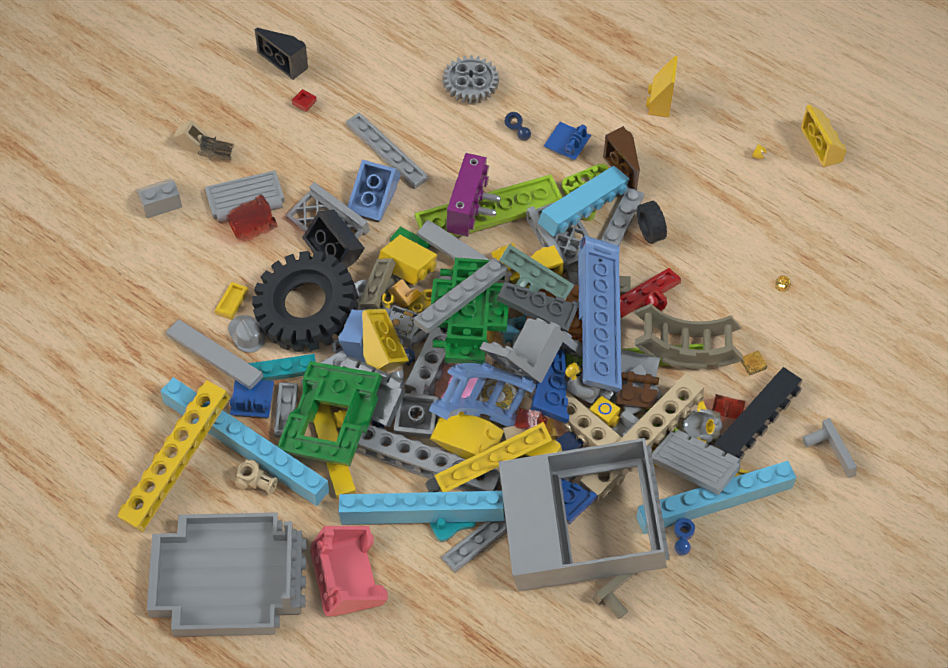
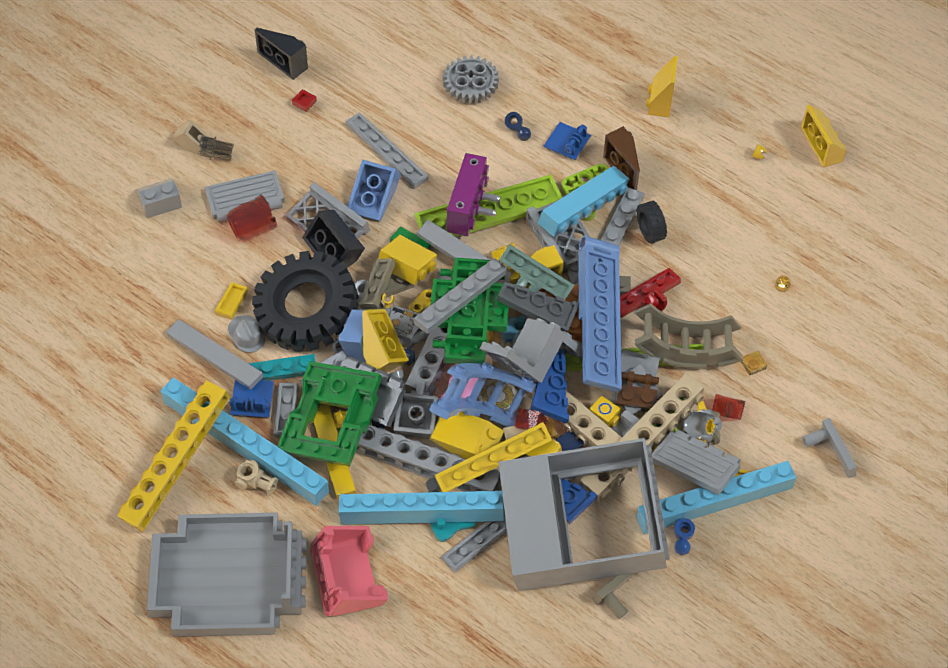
(403, 294): light orange panel -> none
(584, 391): light grey torso -> none
(760, 413): black brick -> none

